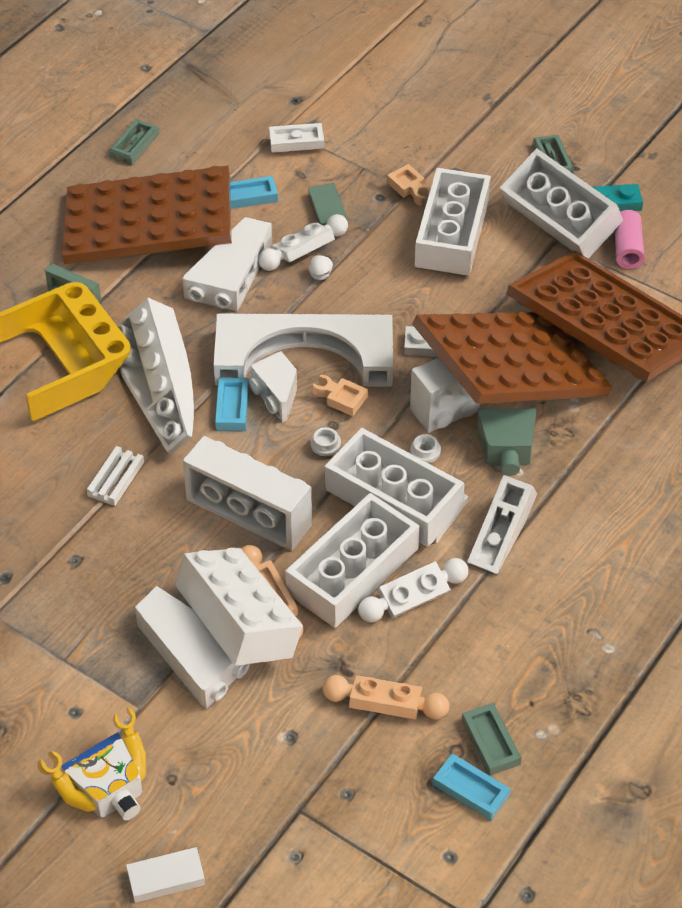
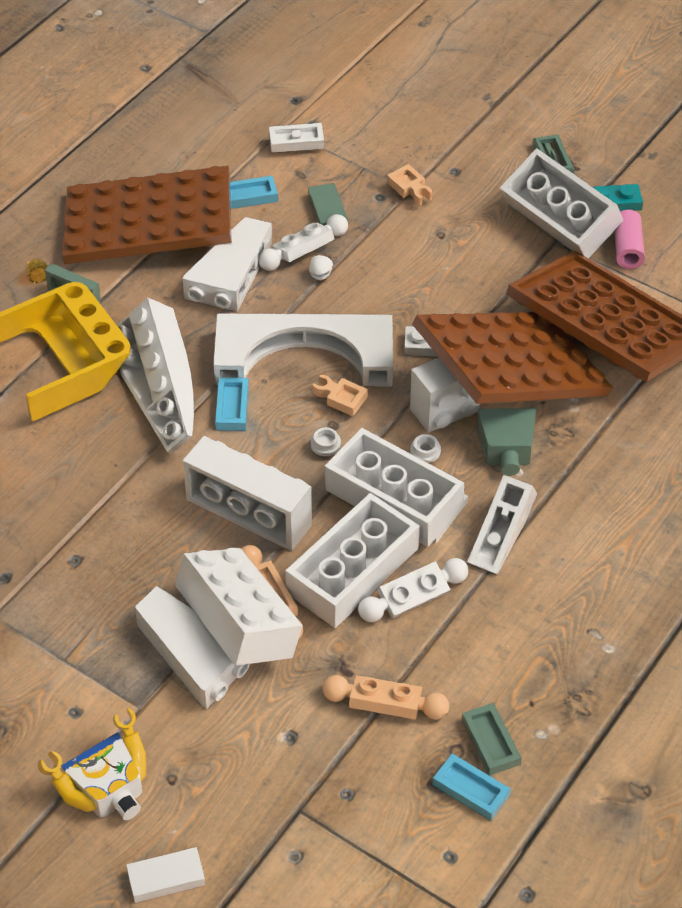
(36, 270): none -> clear yellow hinge
(105, 471): white tile -> none
(138, 142): sand green tile -> none
(276, 383): white slope -> none
(452, 221): white brick -> none

